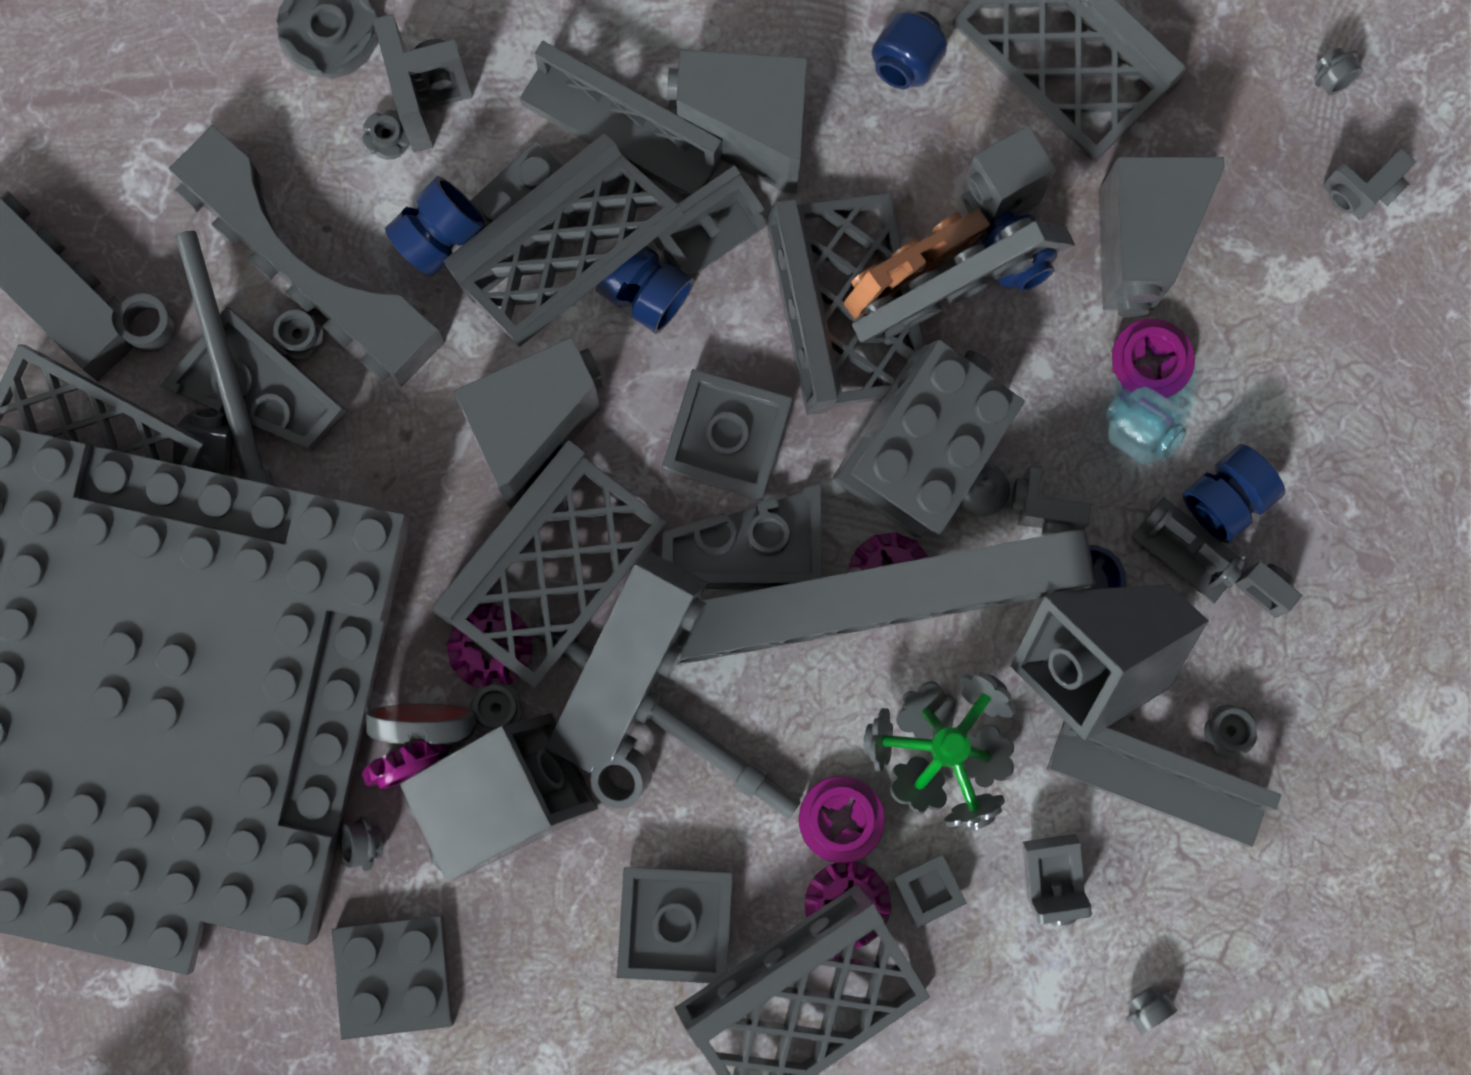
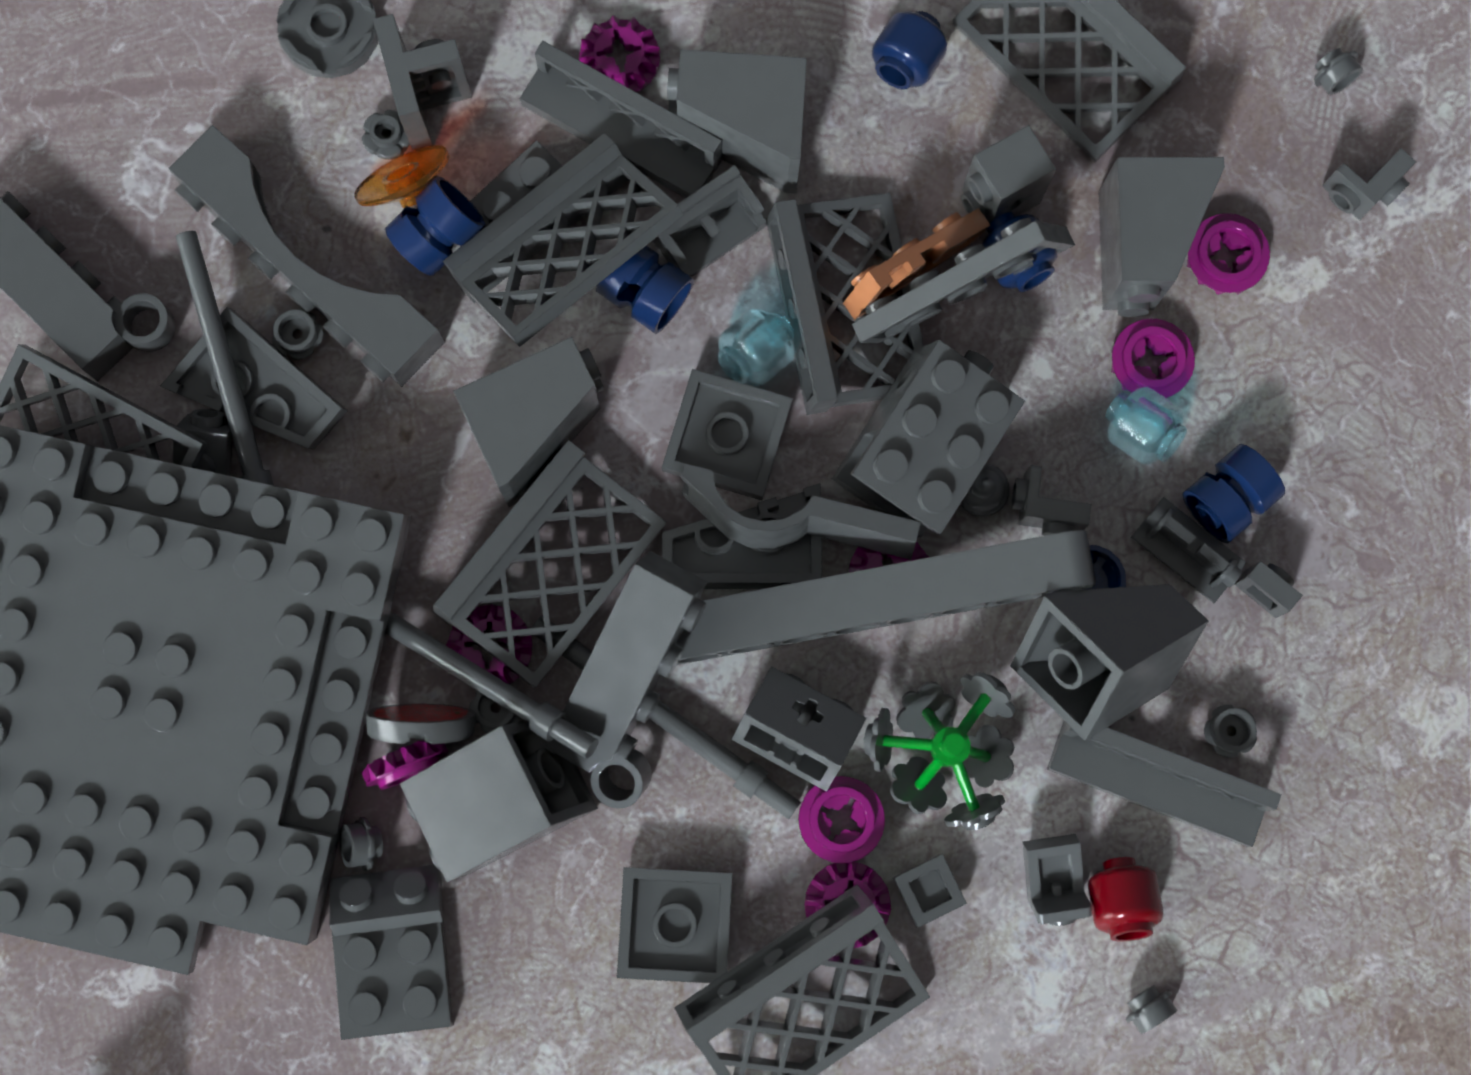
(386, 900): none -> dark grey plate
(402, 177): none -> clear orange dish
(542, 718): none -> dark grey bar
(639, 66): none -> magenta gear
(756, 347): none -> clear light blue head
(799, 728): none -> dark grey brick
(818, 518): none -> dark grey piece
(1125, 900): none -> dark red head
(1237, 234): none -> magenta gear

